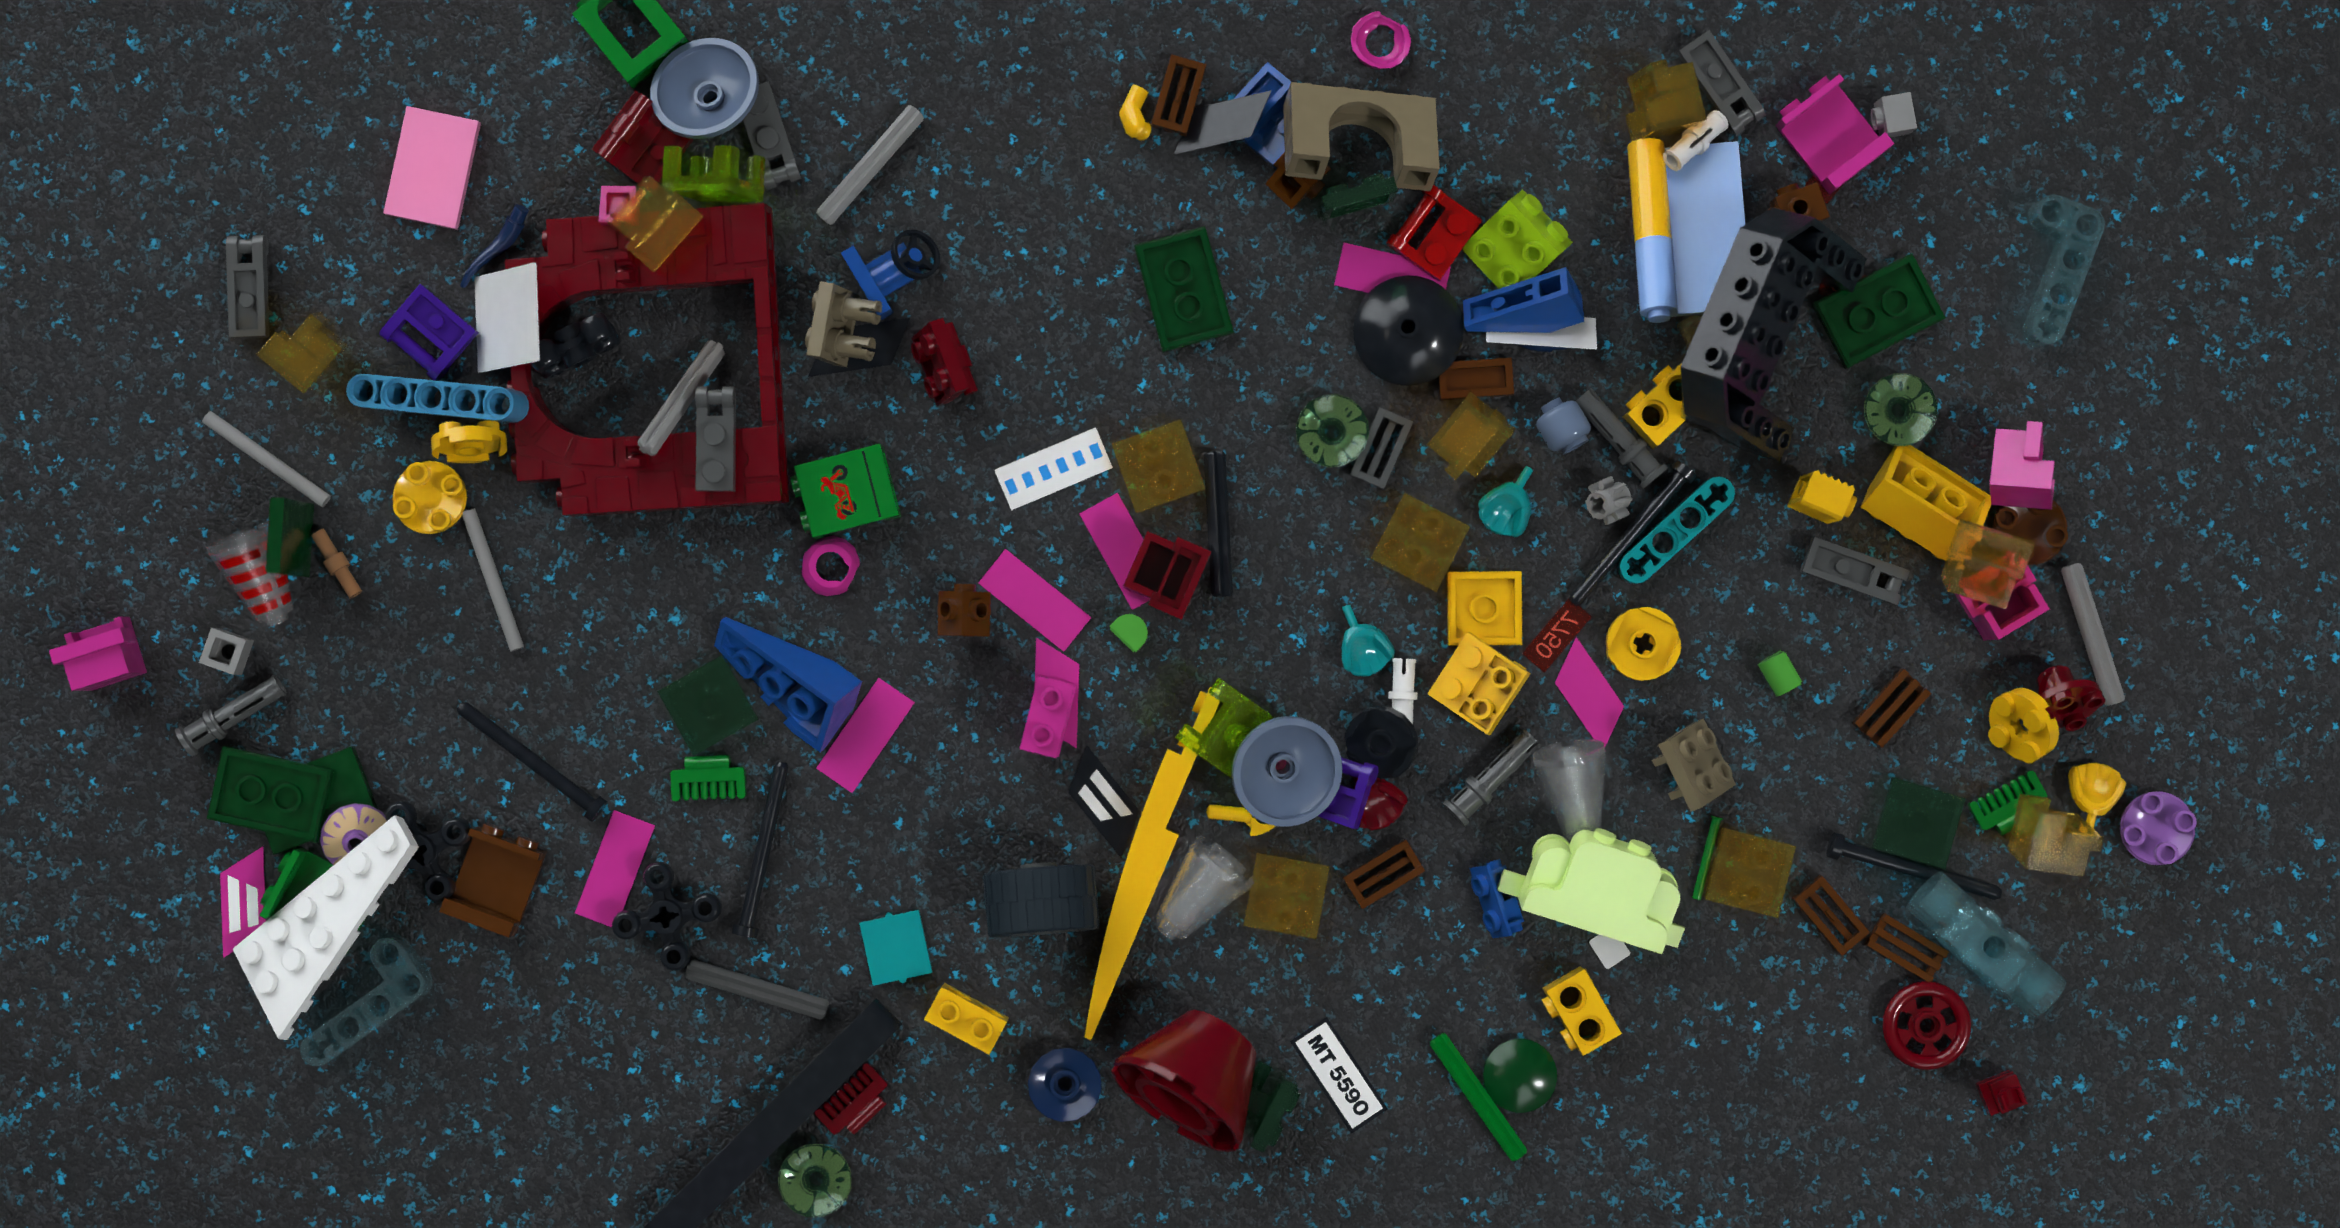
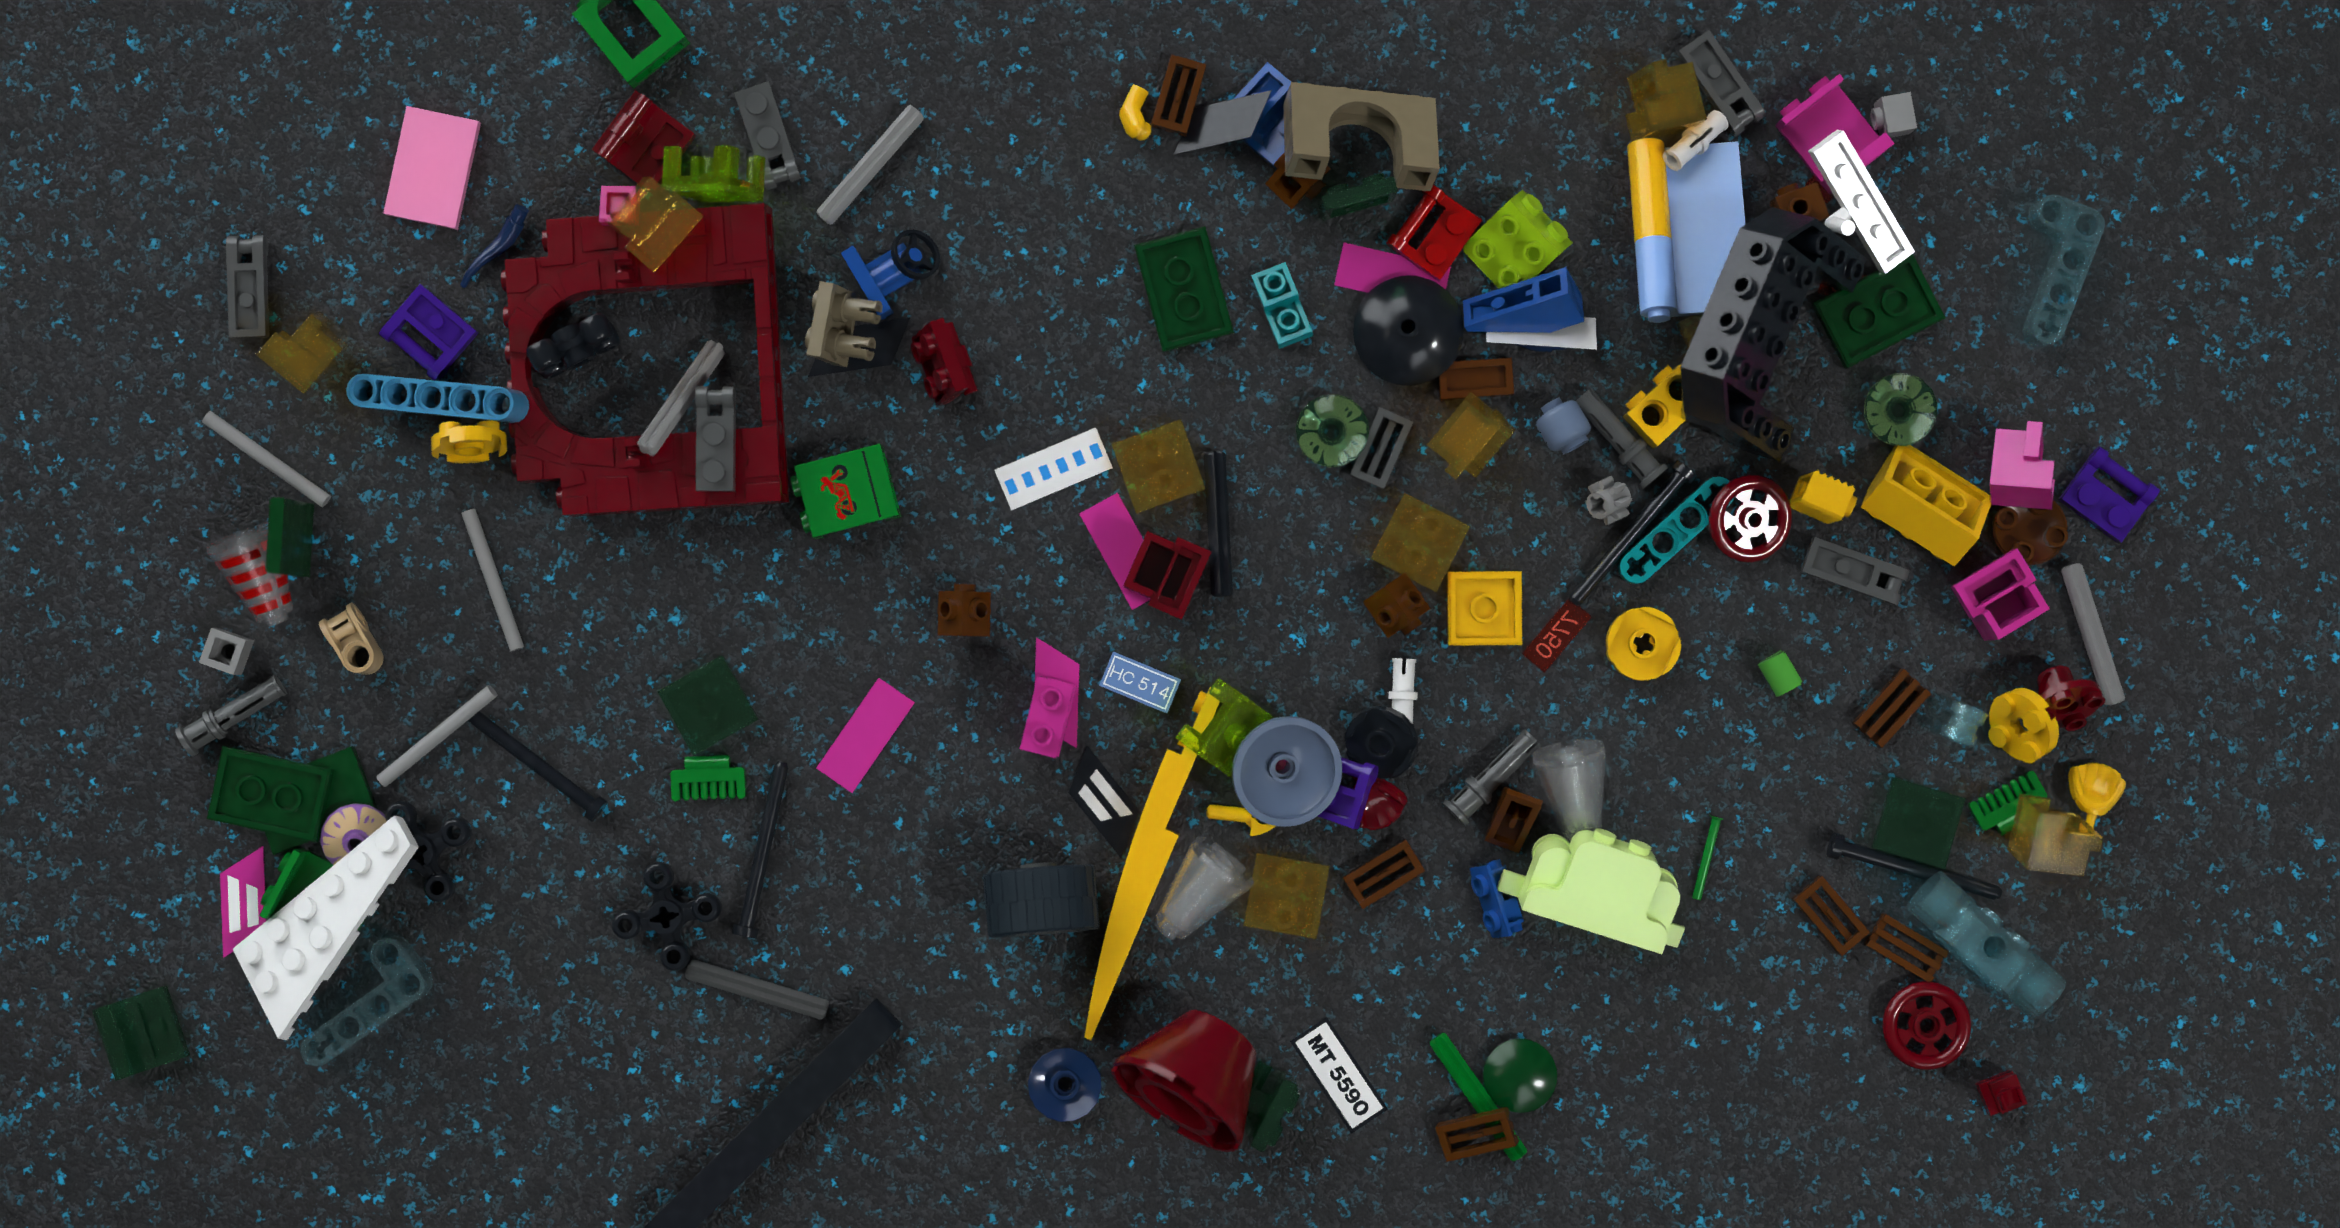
(100, 655): dark pink plate -> none
(141, 1032): none -> clear green plate
(336, 563): medium nougat bar -> none
(347, 635): none -> tan piece
(429, 497): yellow dish -> none
(436, 736): none -> light grey bar
(495, 880): reddish brown panel -> none
(507, 318): white sticker -> none
(614, 868): dark pink sticker -> none
(695, 76): sand blue dish -> none
(803, 685): blue wedge -> none
(807, 1197): clear green dish -> none
(810, 558): dark pink piece -> none
(859, 1110): dark red piece -> none
(896, 947): teal piece -> none
(966, 1018): yellow brick -> none
(1034, 600): dark pink sticker -> none
(1130, 631): bright green brick -> none
(1140, 682): none -> medium blue tile
(1282, 305): none -> teal slope
(1364, 647): teal piece -> none
(1368, 24): dark pink piece -> none
(1397, 606): none -> reddish brown brick
(1479, 683): yellow plate -> none
(1505, 1126): none -> reddish brown tile
(1507, 507): teal piece -> none
(1512, 819): none -> reddish brown slope
(1587, 1007): yellow brick -> none
(1589, 693): dark pink sticker -> none
(1609, 950): white sticker -> none
(1695, 765): dark tan plate -> none
(1721, 520): none -> dark red plate
(1750, 872): clear yellow plate -> none
(1860, 202): none -> white plate
(1963, 724): none -> clear light blue wheel
(1985, 563): clear yellow plate -> none
(2102, 505): none -> dark purple plate
(2157, 828): medium lavender dish -> none

